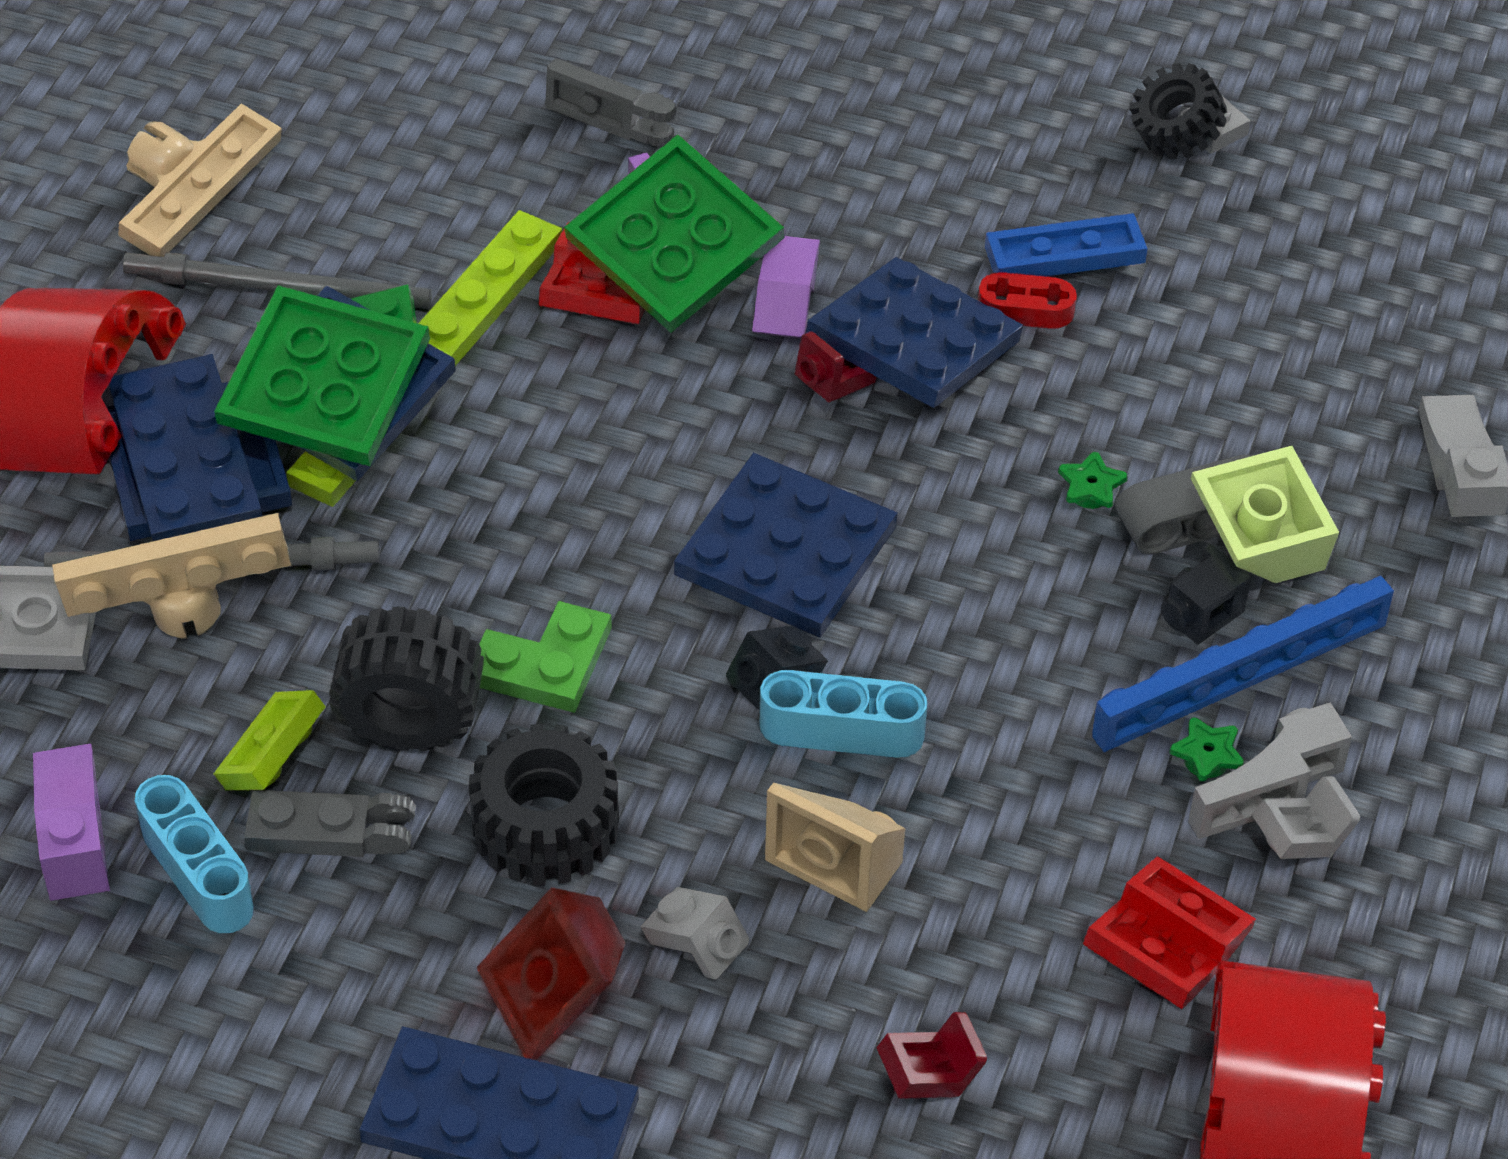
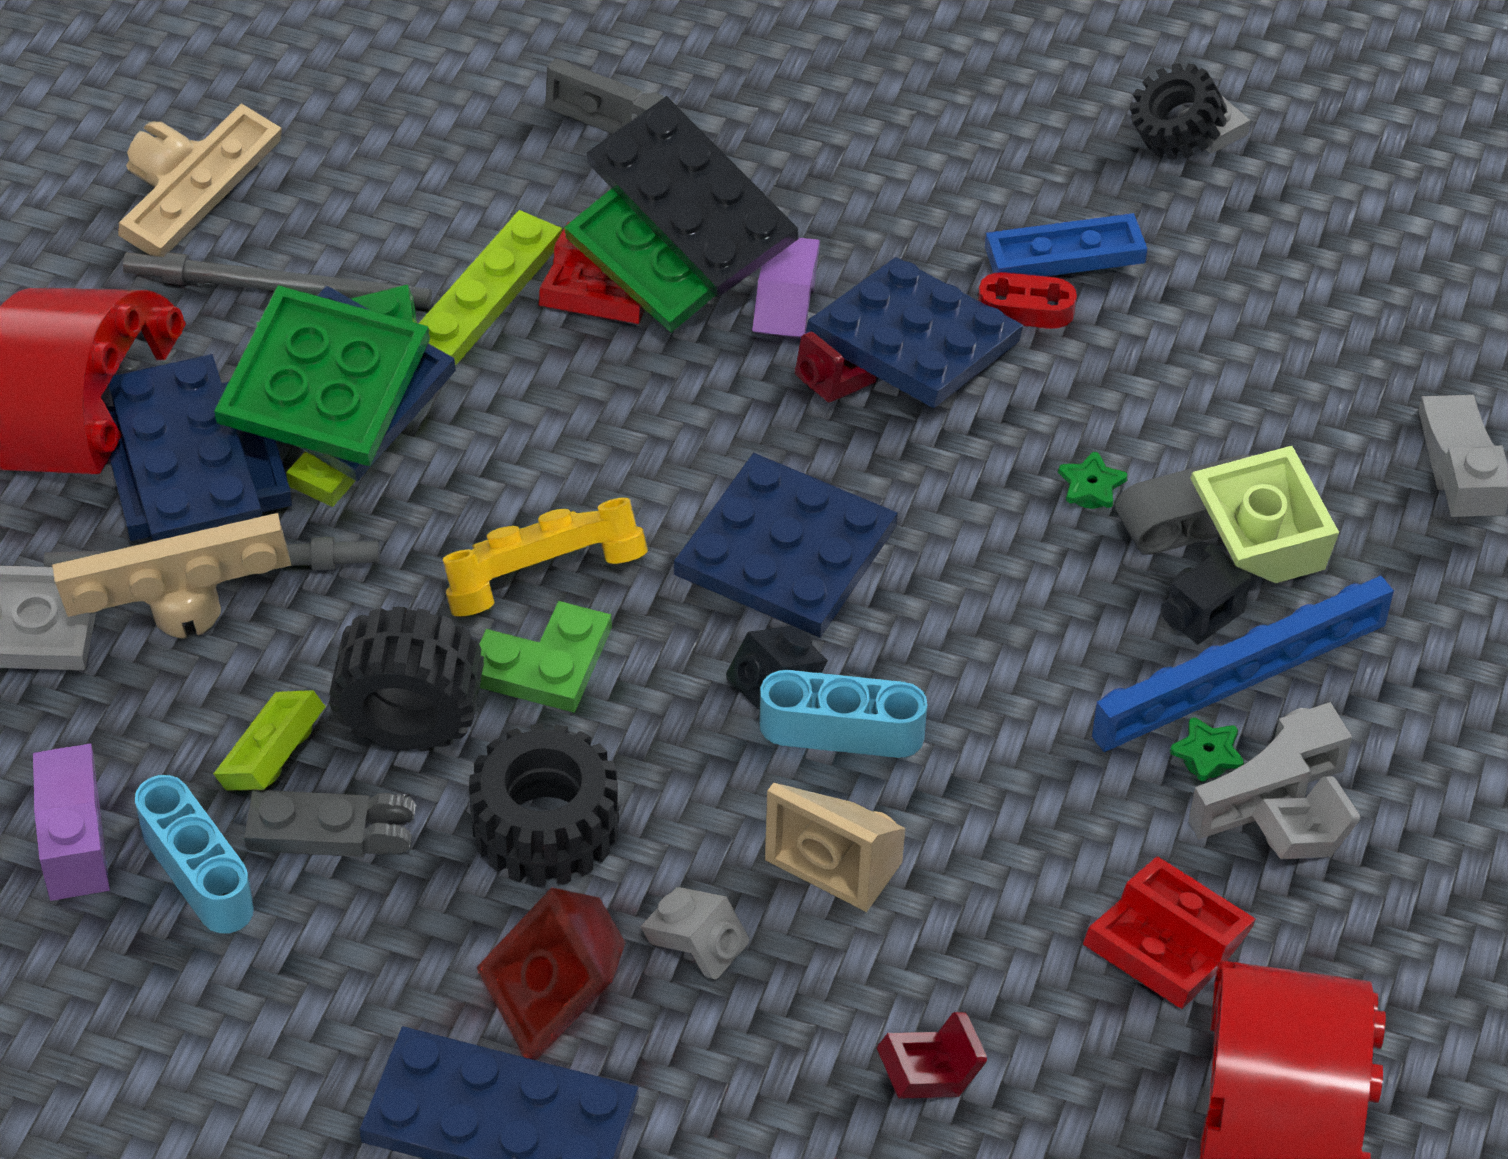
(553, 536): none -> yellow plate
(692, 196): none -> black plate

